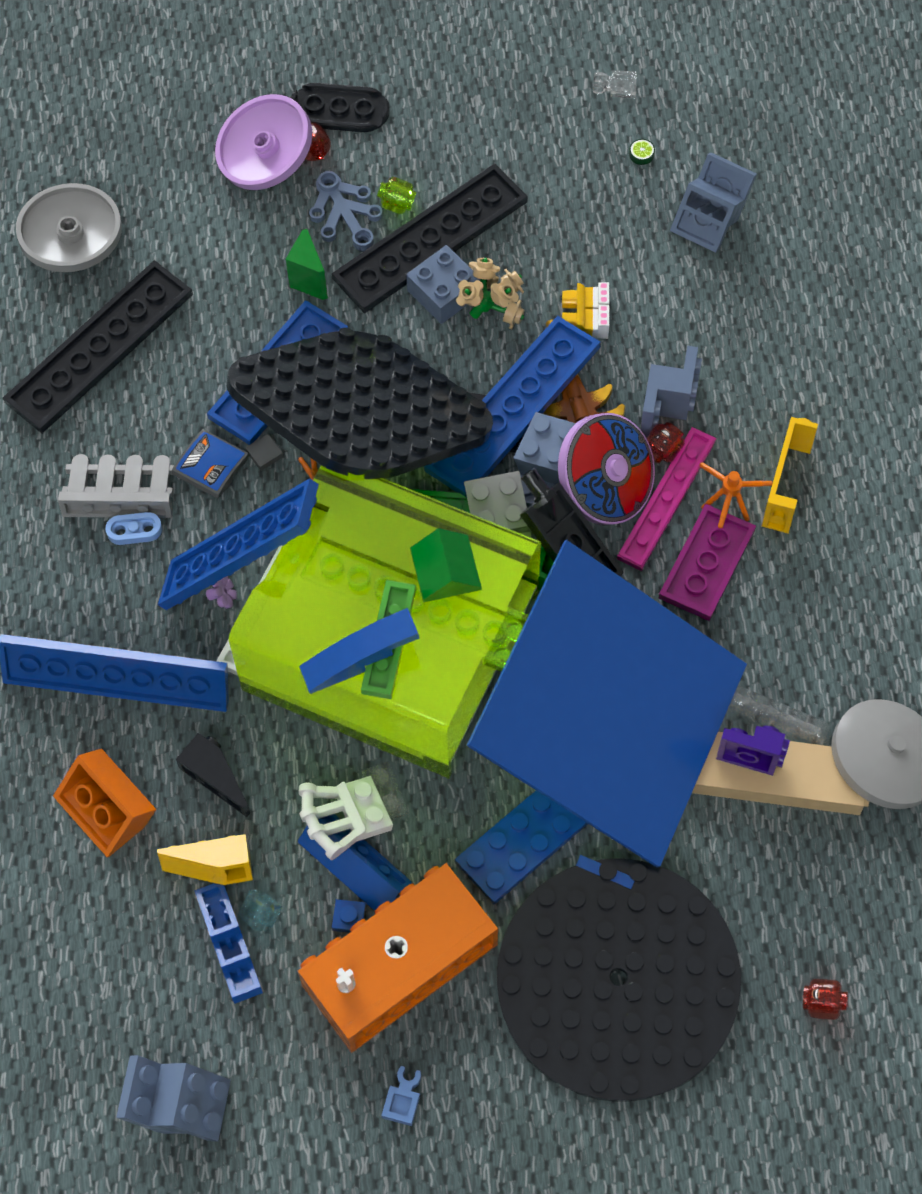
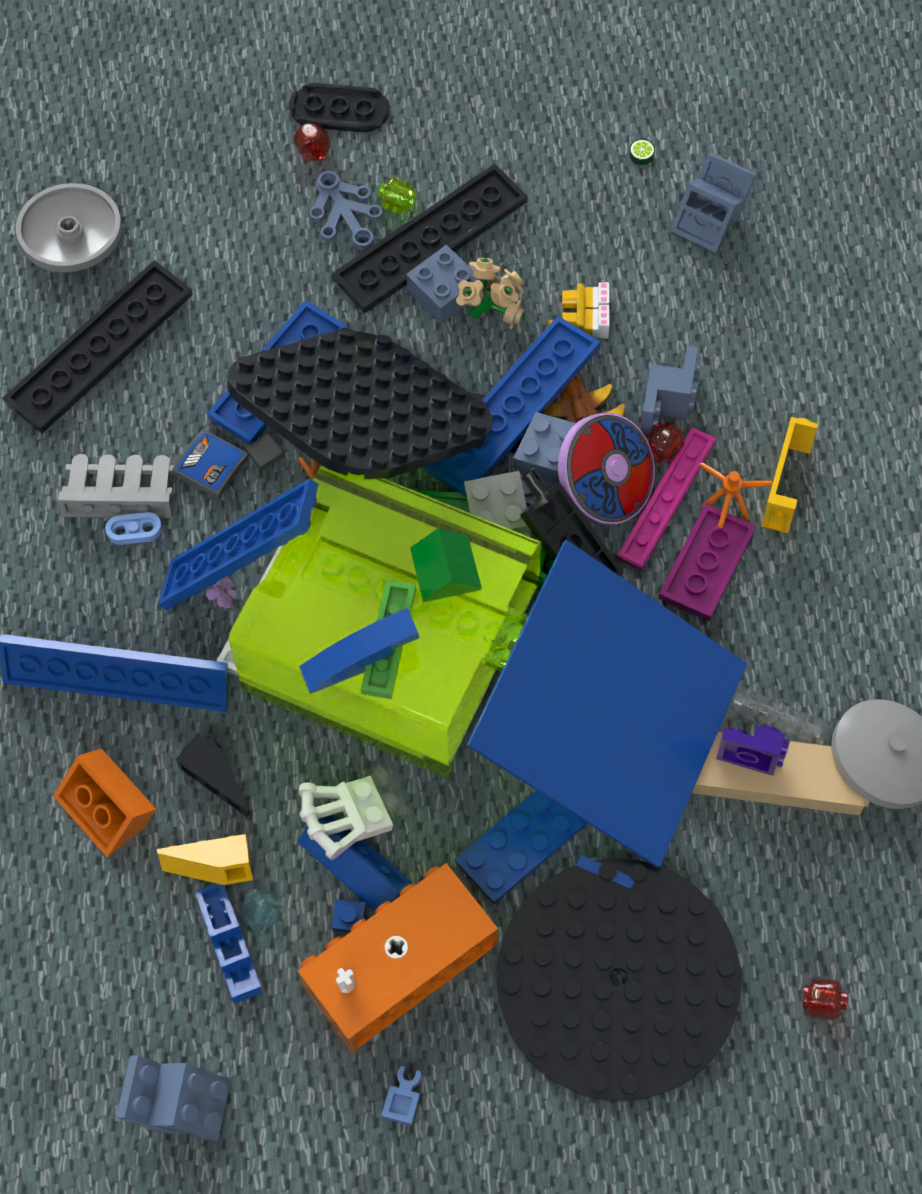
(263, 142): lavender dish -> none
(305, 268): green slope -> none
(621, 84): clear plate -> none

